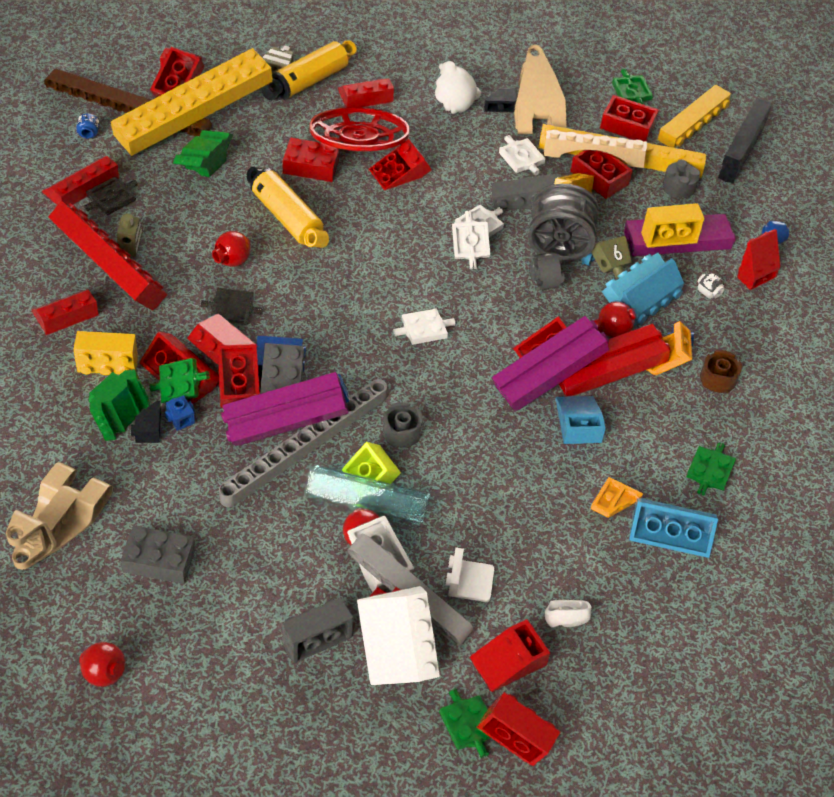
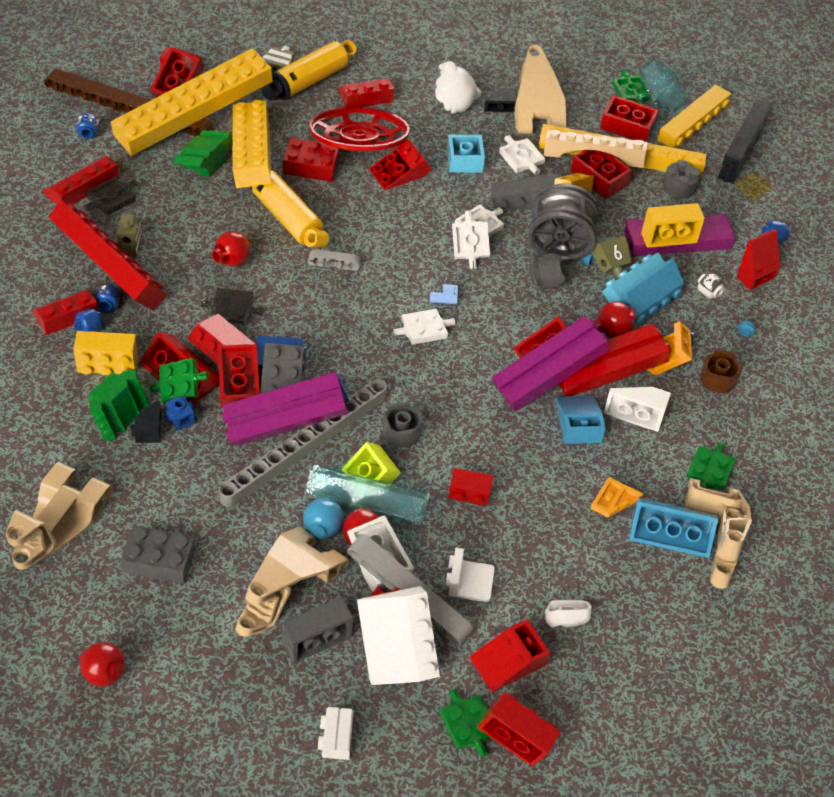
(89, 321): none -> blue head
(108, 298): none -> blue head
(251, 144): none -> yellow brick
(285, 565): none -> tan piece
(323, 518): none -> dark azure brick
(337, 733): none -> white brick
(347, 258): none -> light grey beam
(448, 296): none -> light blue piece
(465, 153): none -> medium azure brick
(470, 486): none -> red brick
(638, 405): none -> white slope
(662, 86): none -> clear light blue brick
(733, 522): none -> tan piece
(746, 328): none -> dark azure plate
(753, 185): none -> clear yellow piece

